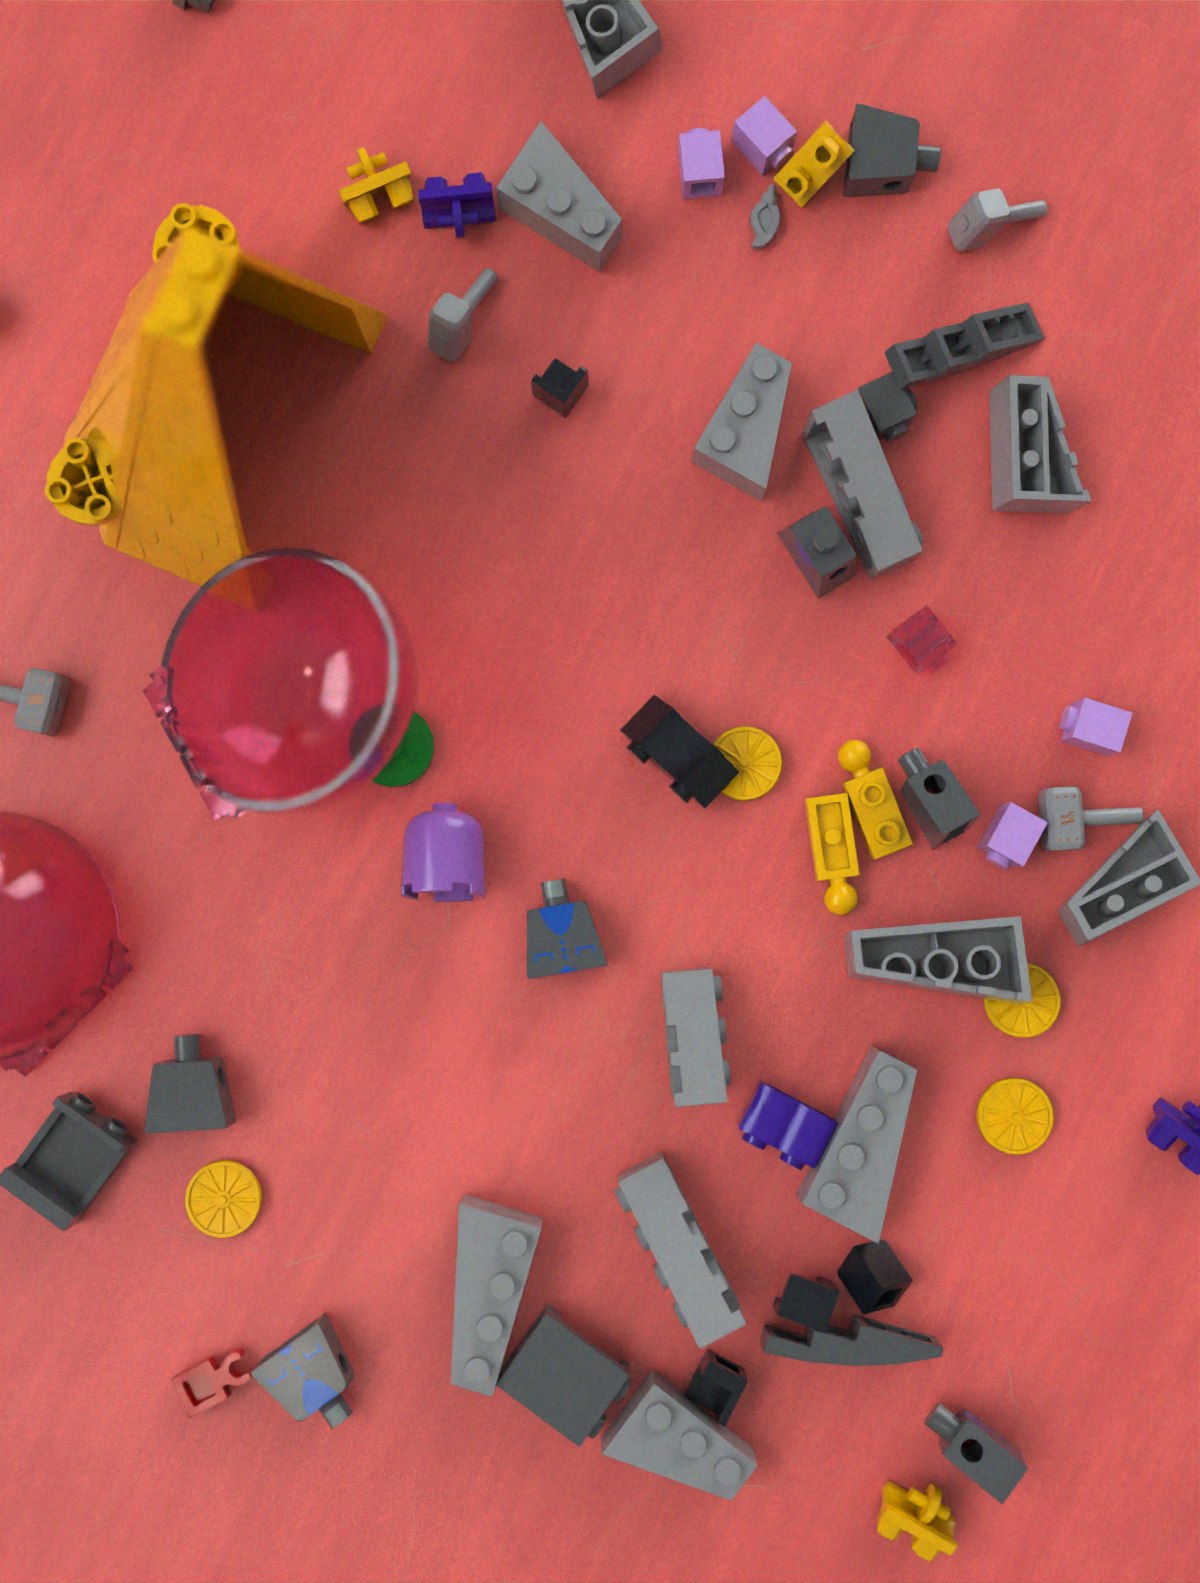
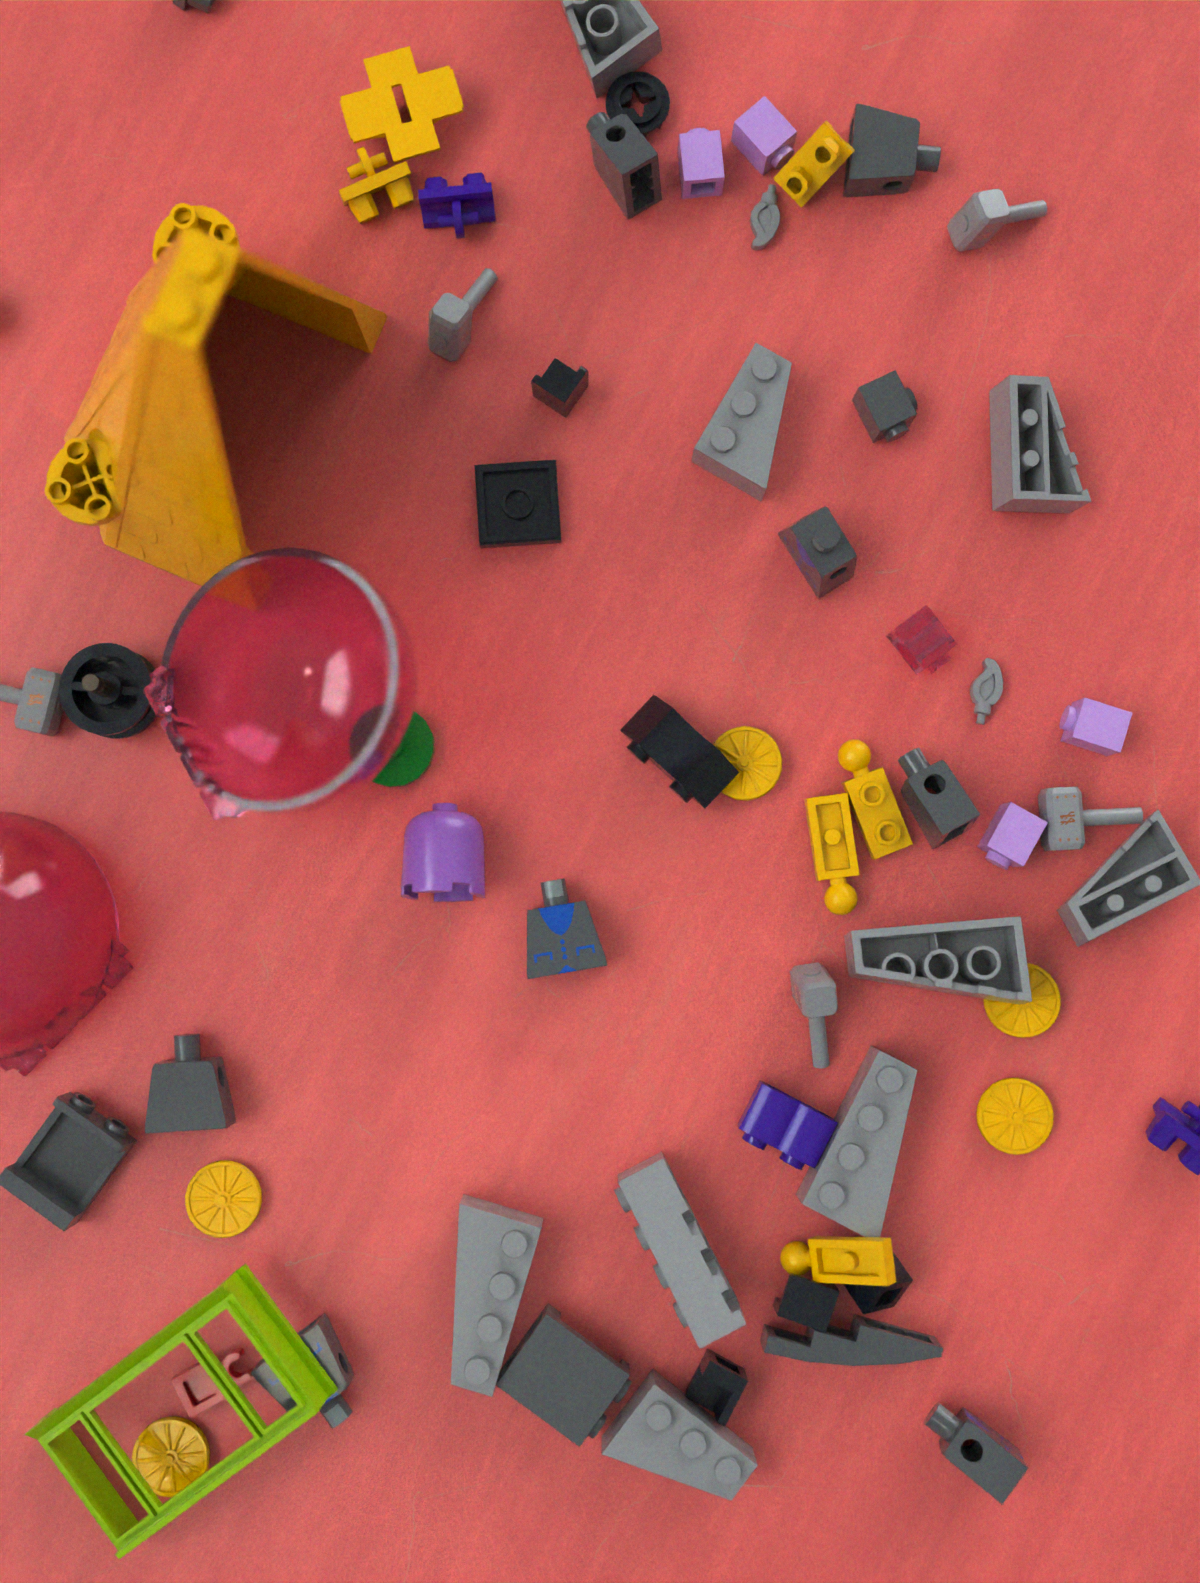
(105, 691): none -> black wheel
(171, 1454): none -> yellow wheel
(274, 1341): none -> lime piece
(427, 95): none -> yellow piece
(517, 504): none -> black tile
(559, 201): light grey wedge -> none
(625, 162): none -> dark grey torso
(648, 90): none -> black gear
(695, 1036): light grey wedge -> none
(816, 998): none -> light grey piece
(842, 1260): none -> yellow plate
(862, 484): light grey wedge -> none
(919, 1515): yellow hips -> none
(964, 345): dark grey slope -> none
(986, 689): none -> light grey piece

